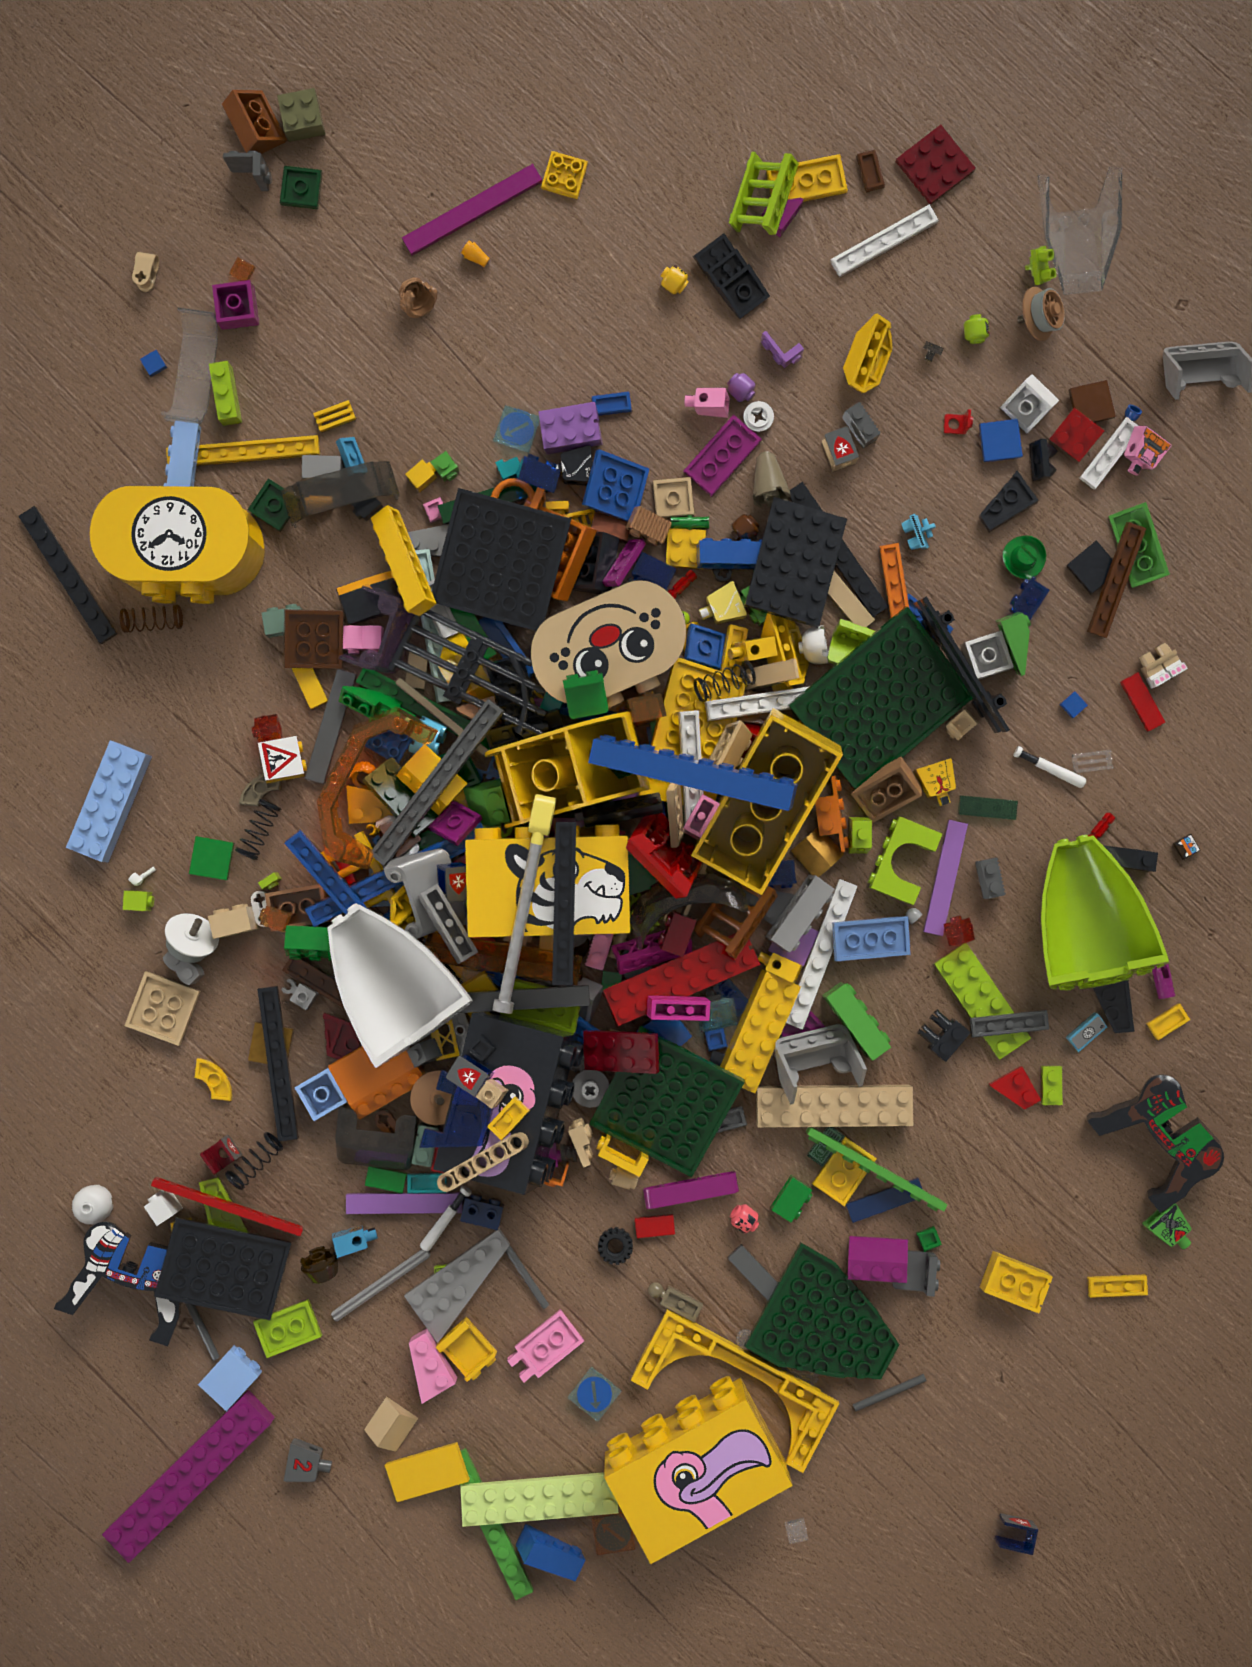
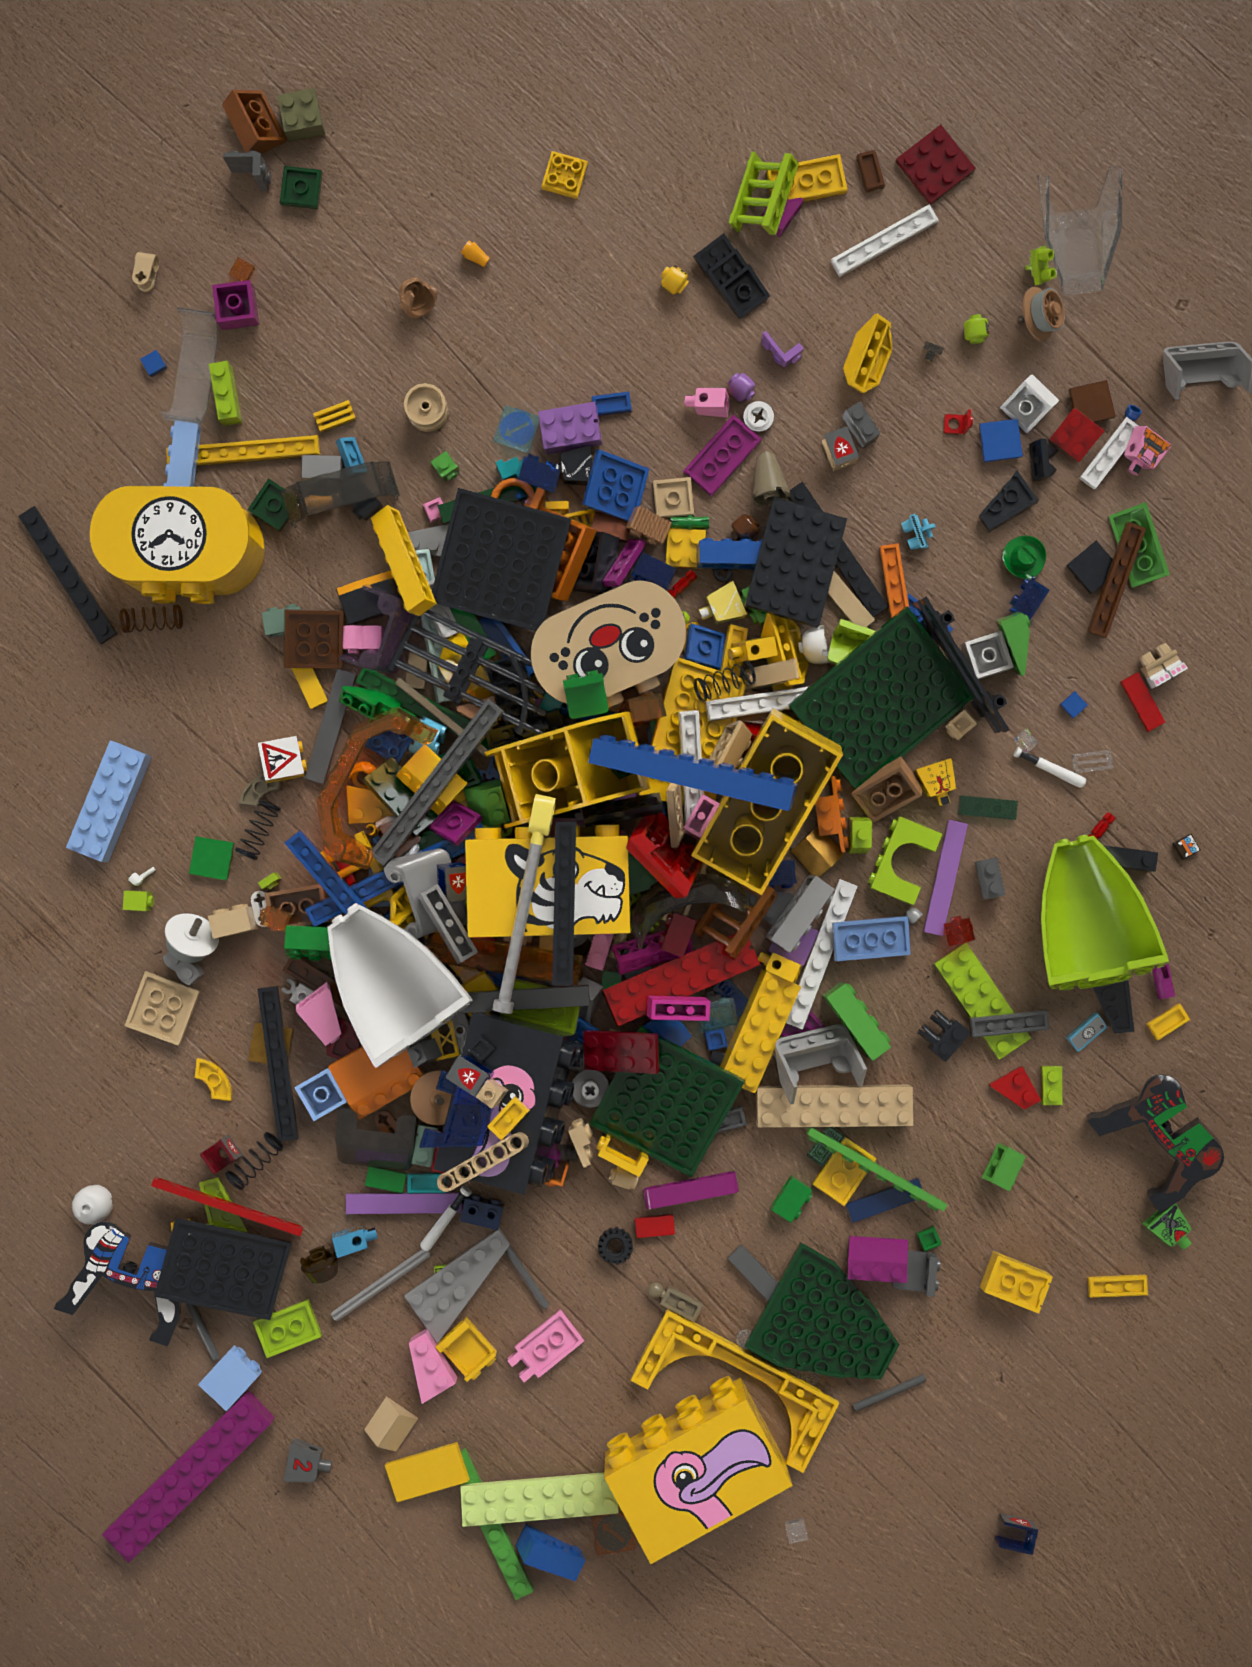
(162, 1206): white brick -> none
(267, 728): clear red brick -> none
(320, 1014): none -> bright pink slope
(421, 475): yellow brick -> none
(433, 399): none -> tan wheel
(472, 209): magenta tile -> none
(594, 1394): piece -> none
(744, 1218): coral head -> none
(1003, 1167): none -> bright green brick
(1025, 741): none -> clear tile

